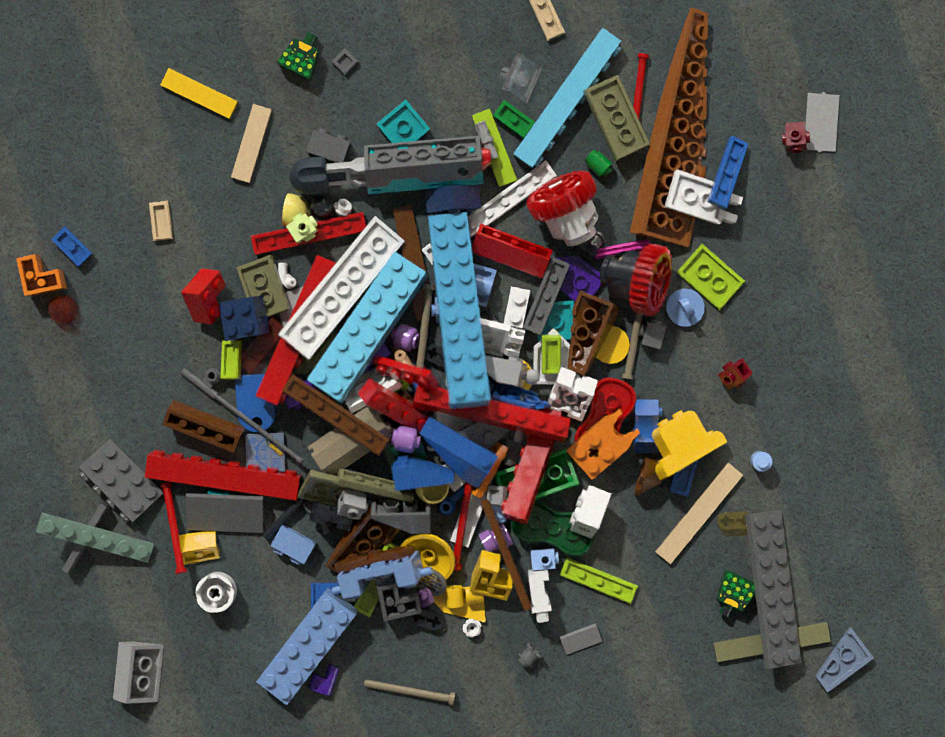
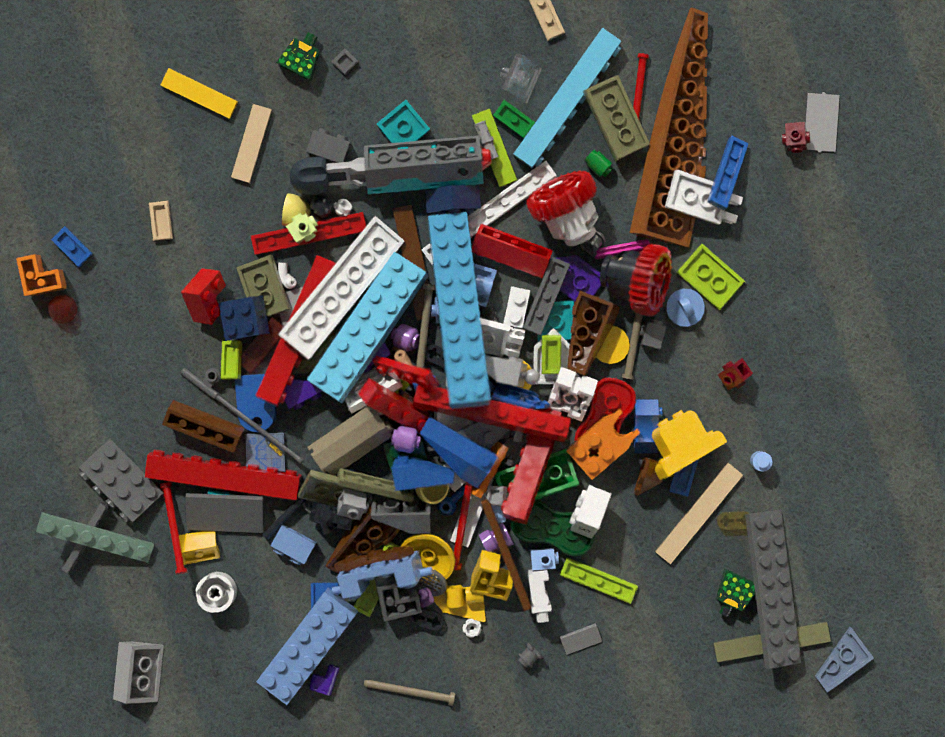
(335, 415): reddish brown tile -> none

